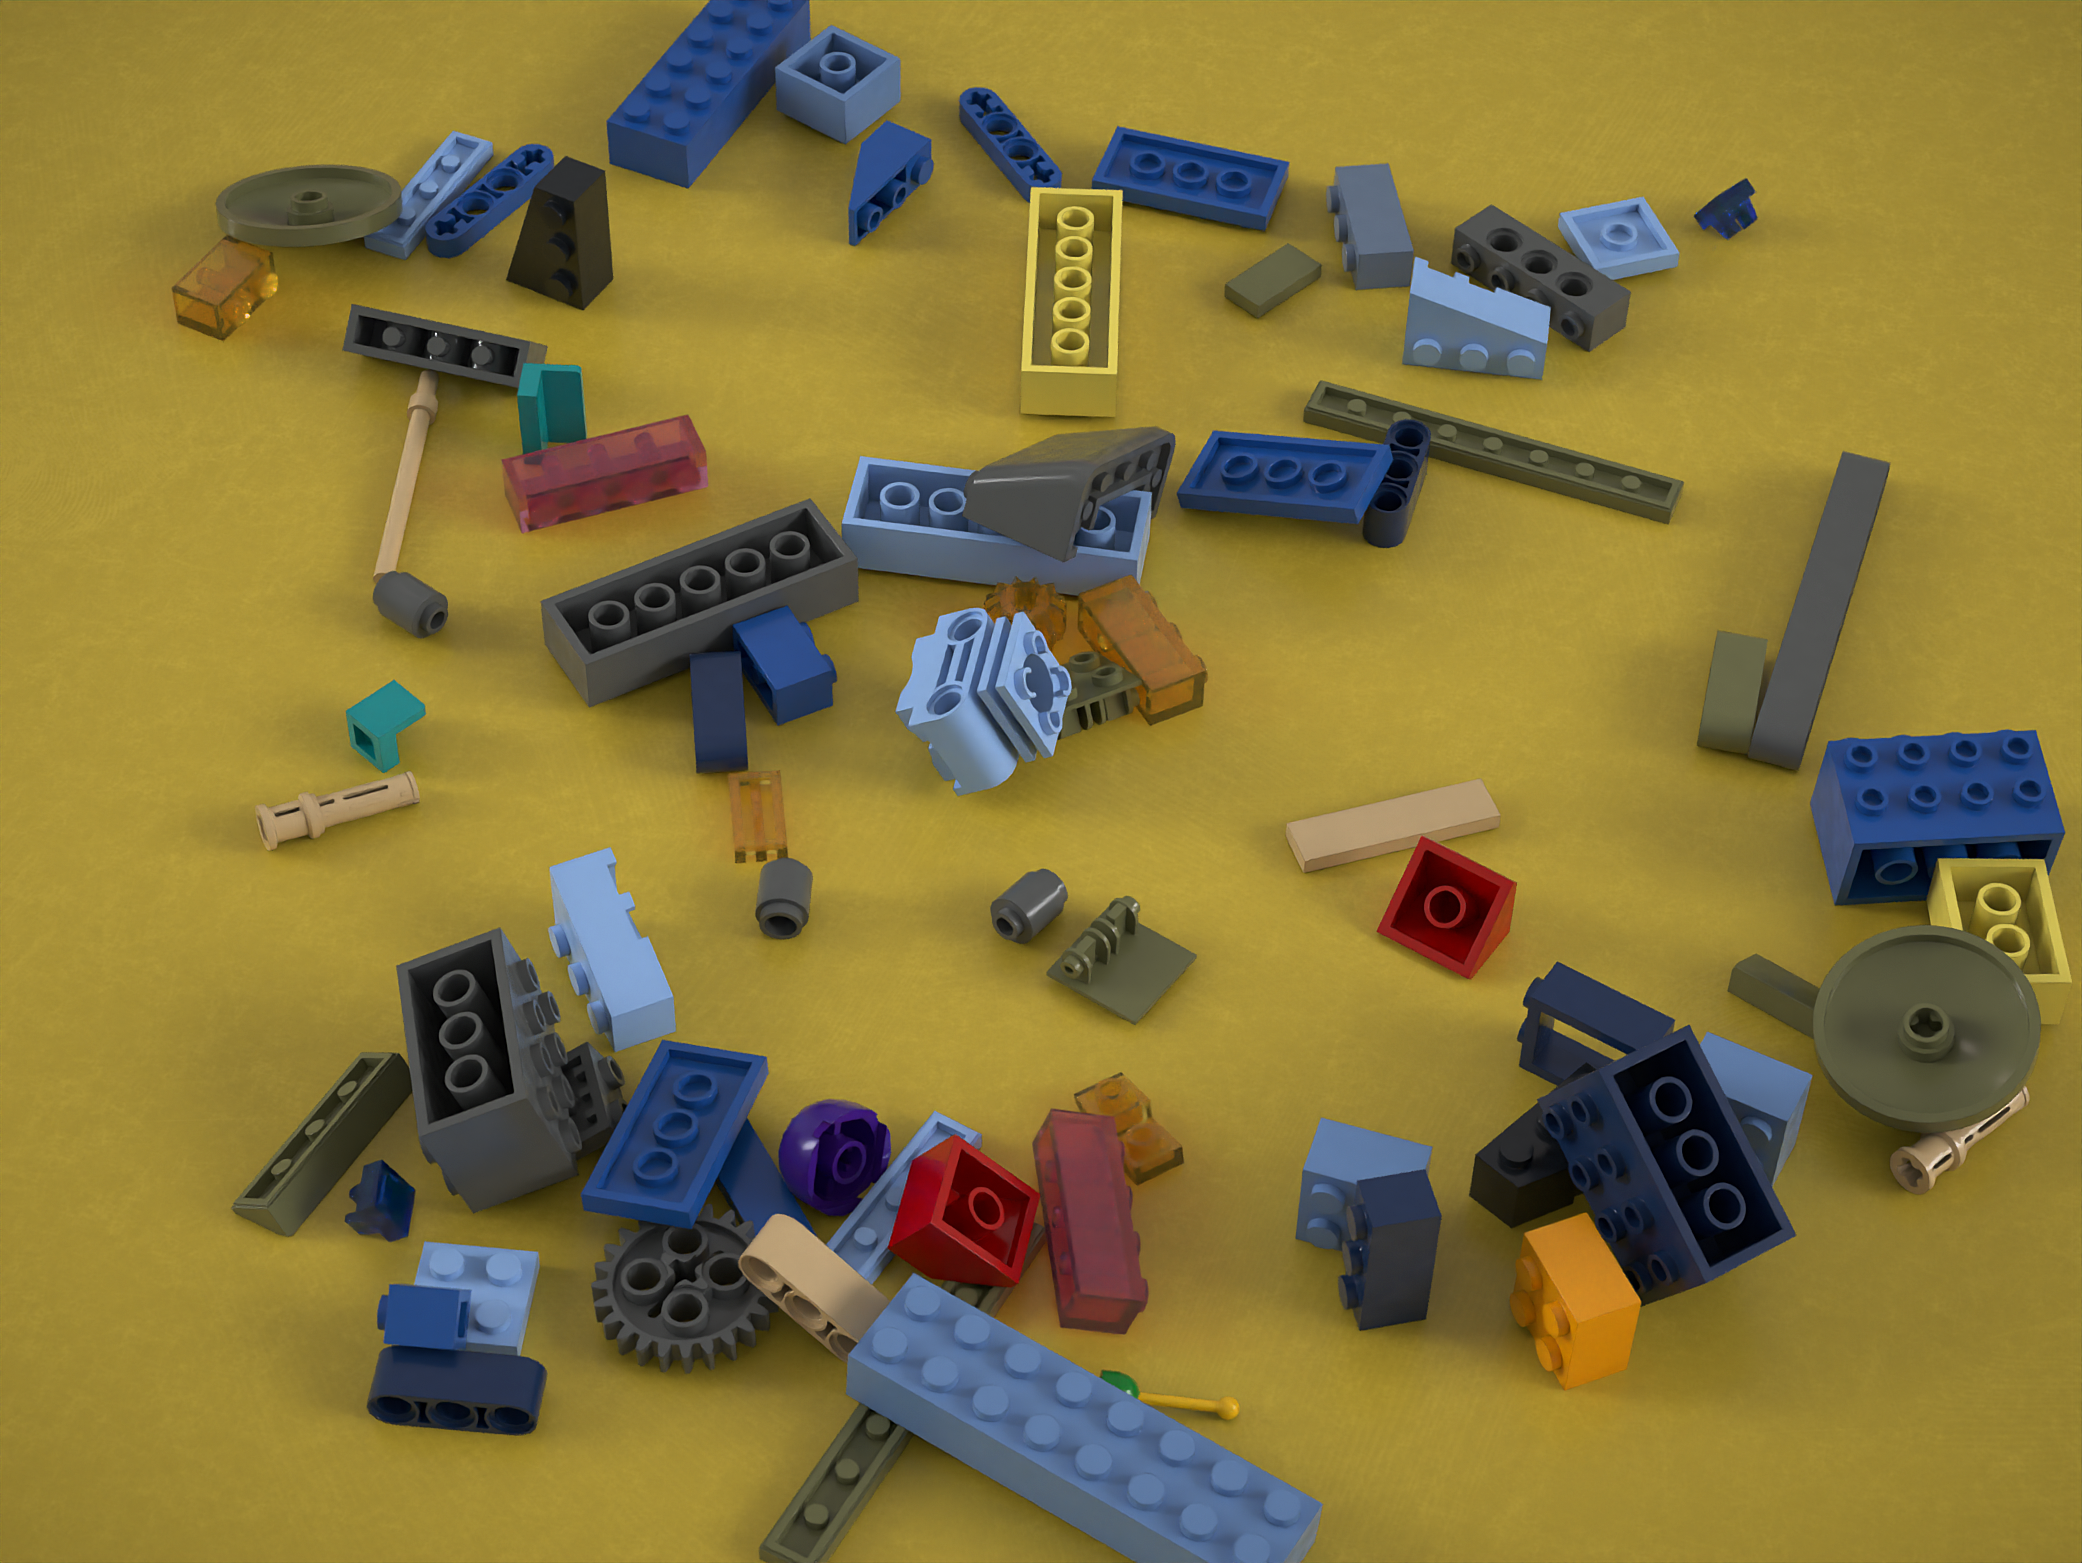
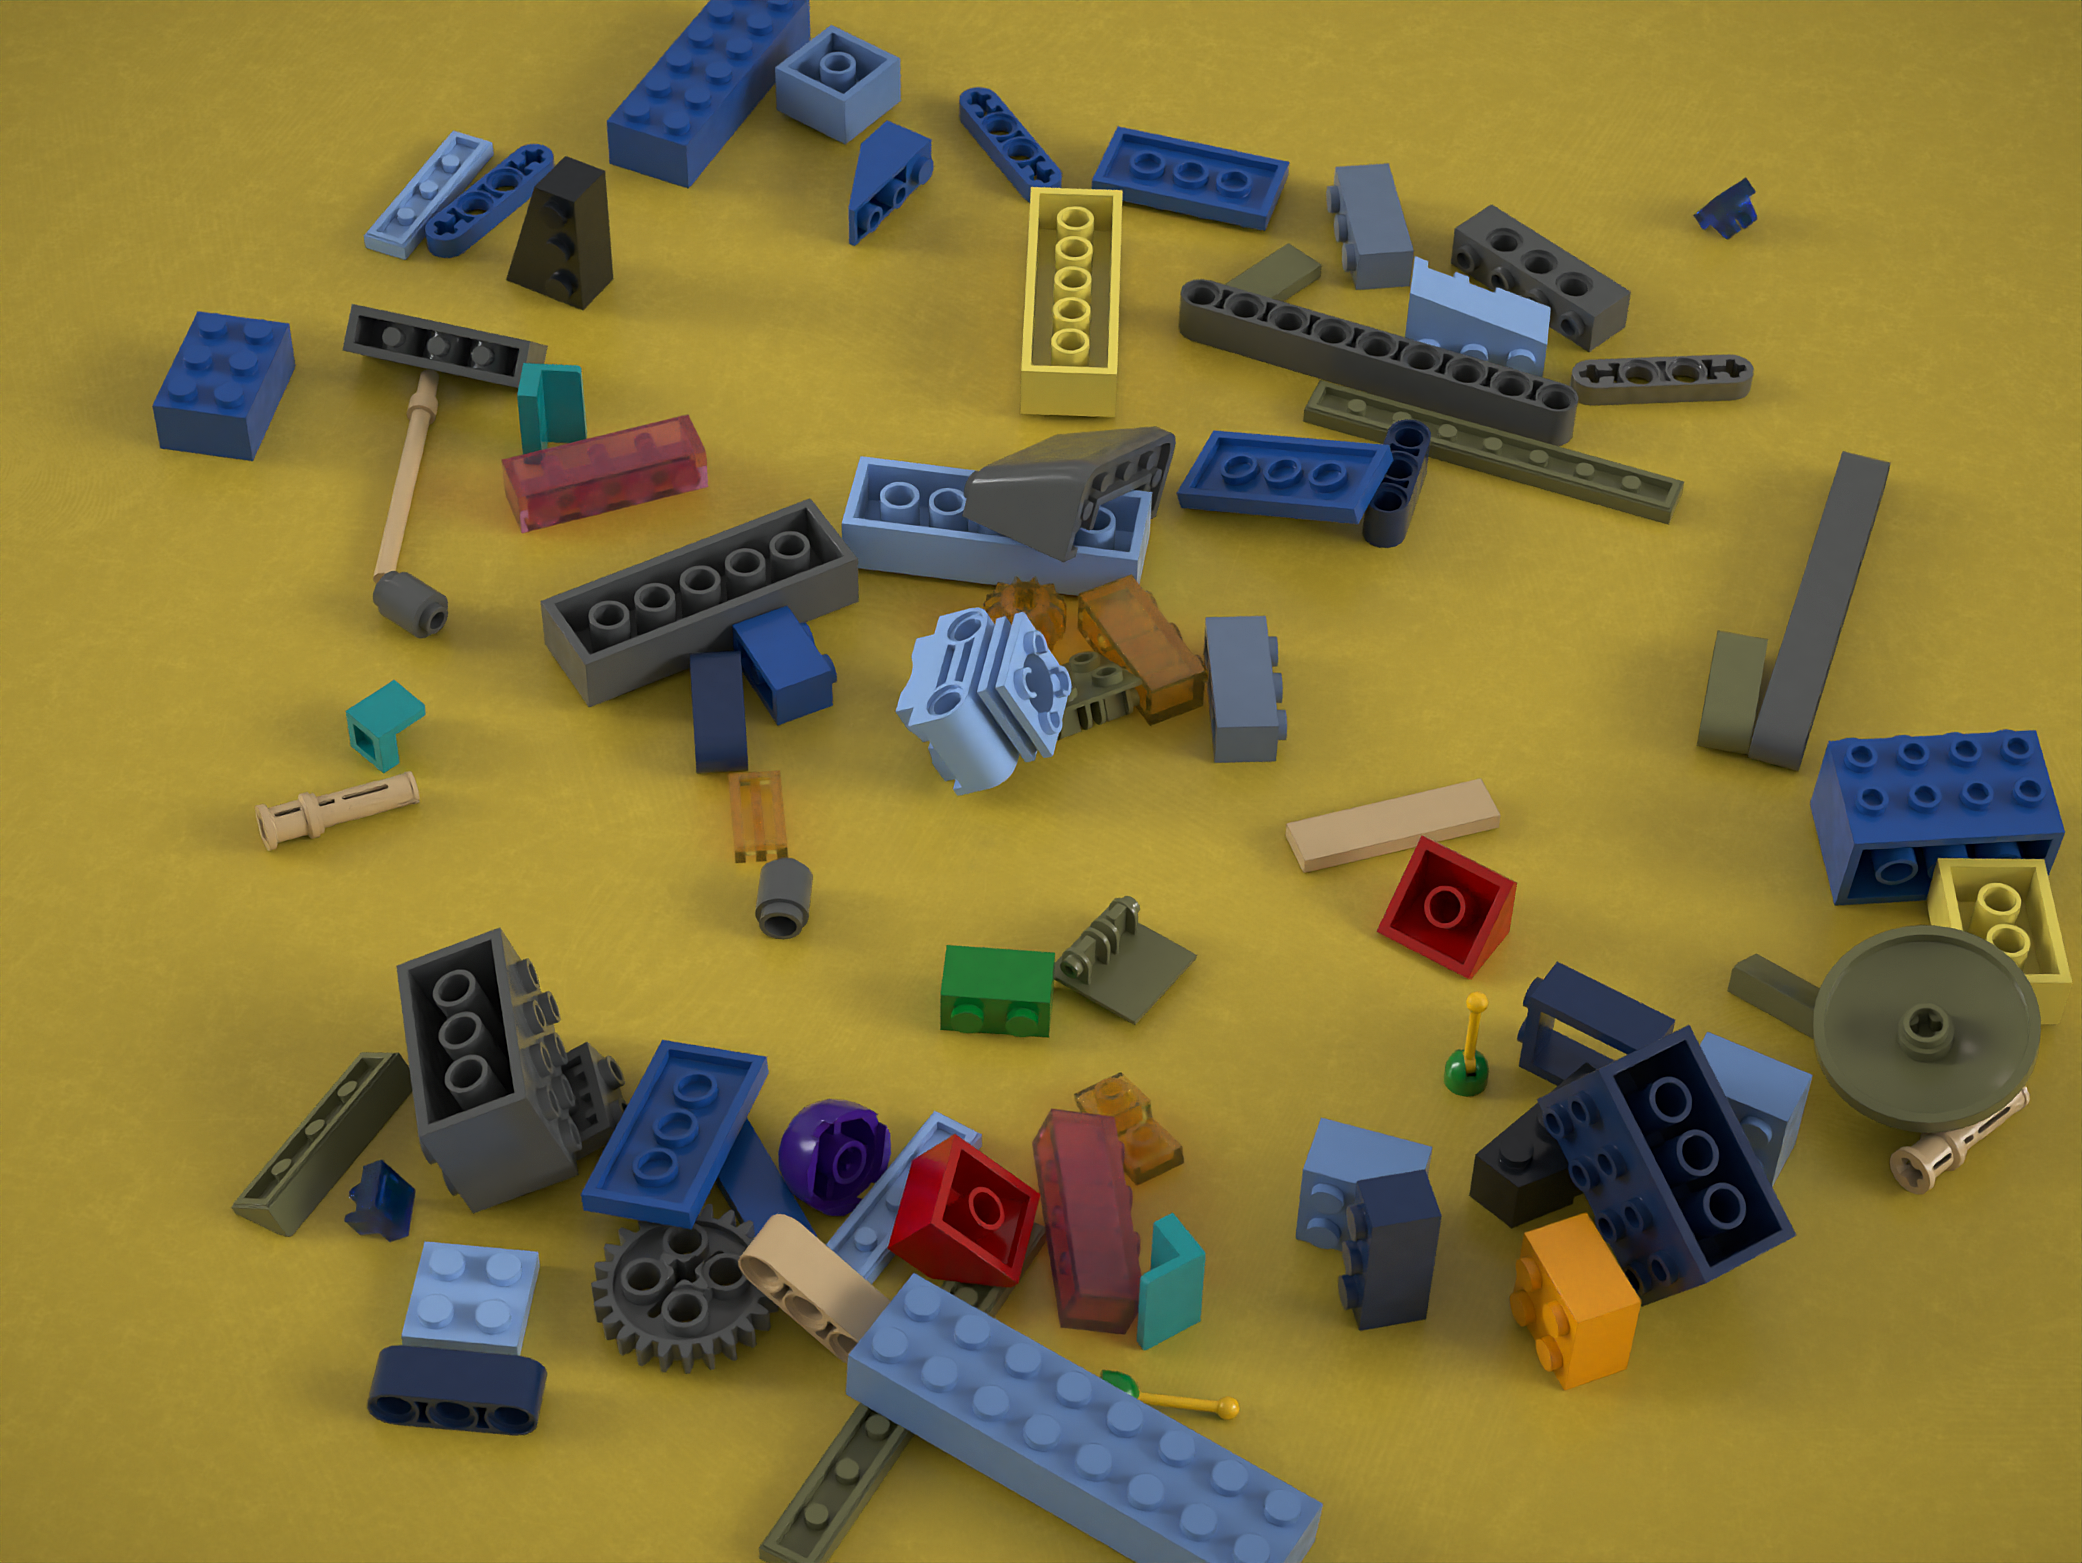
(224, 386): none -> blue brick
(225, 288): clear yellow brick -> none
(309, 205): olive dish -> none
(424, 1316): blue brick -> none
(607, 953): light blue wedge -> none
(997, 991): none -> green brick
(1028, 905): dark grey brick -> none
(1174, 1285): none -> teal panel
(1243, 689): none -> sand blue brick
(1377, 362): none -> dark grey beam
(1469, 1059): none -> hinge
(1619, 238): light blue plate -> none
(1661, 374): none -> flat silver beam

